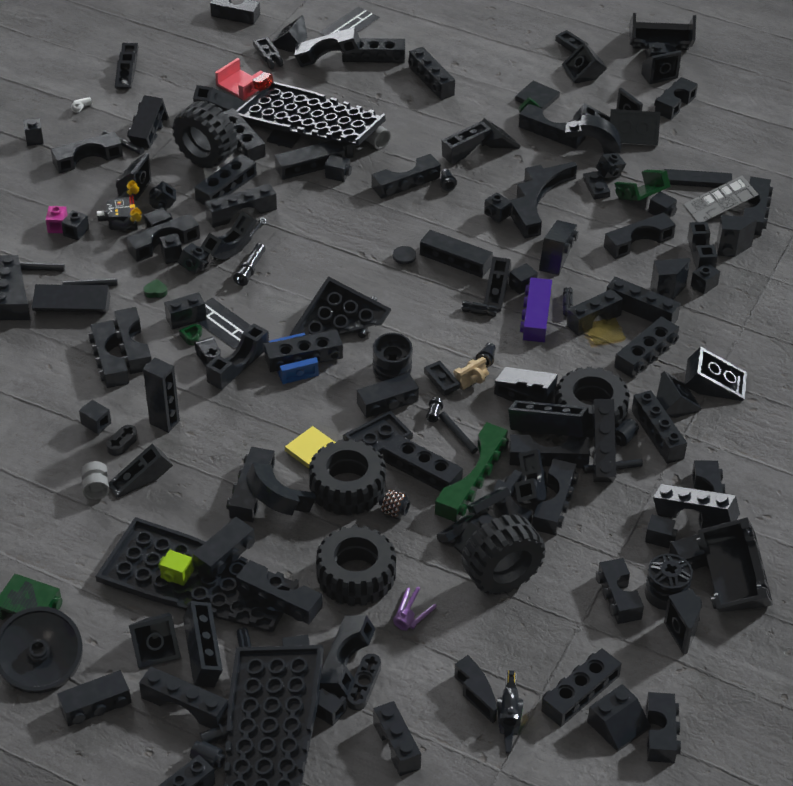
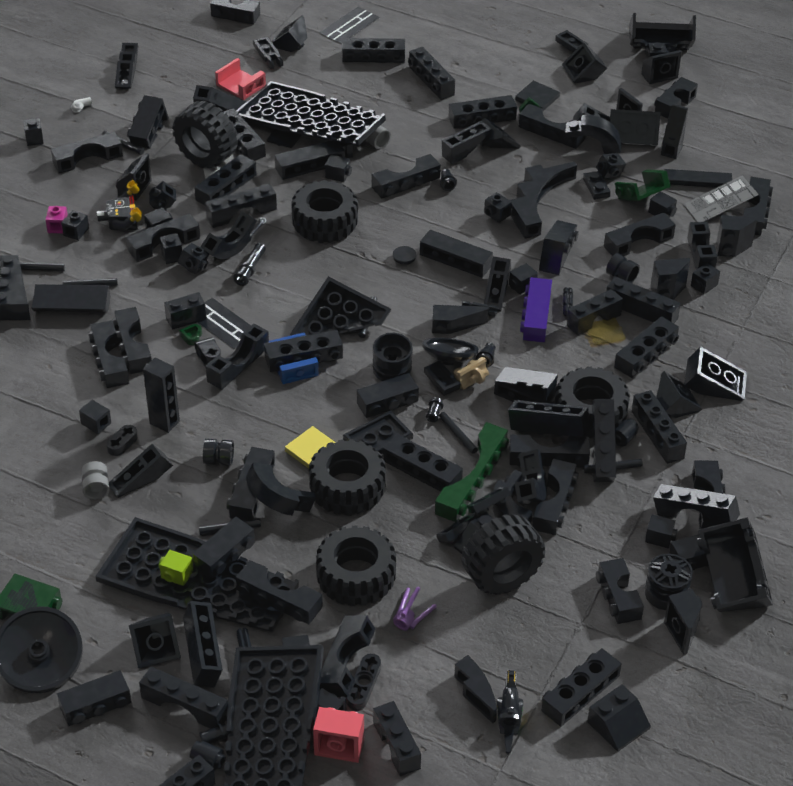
(155, 289): dark green tile -> none
(215, 528): none -> black bar
(218, 451): none -> black wheel
(263, 81): clear red piece -> none
(311, 50): black arch -> none
(324, 226): none -> black tyre
(338, 734): none -> coral brick
(394, 504): black head -> none
(450, 350): none -> black dish
(453, 318): none -> black slope
(493, 109): none -> black brick
(623, 269): none -> black wheel
(662, 743): black arch -> none
(674, 131): none -> black slope

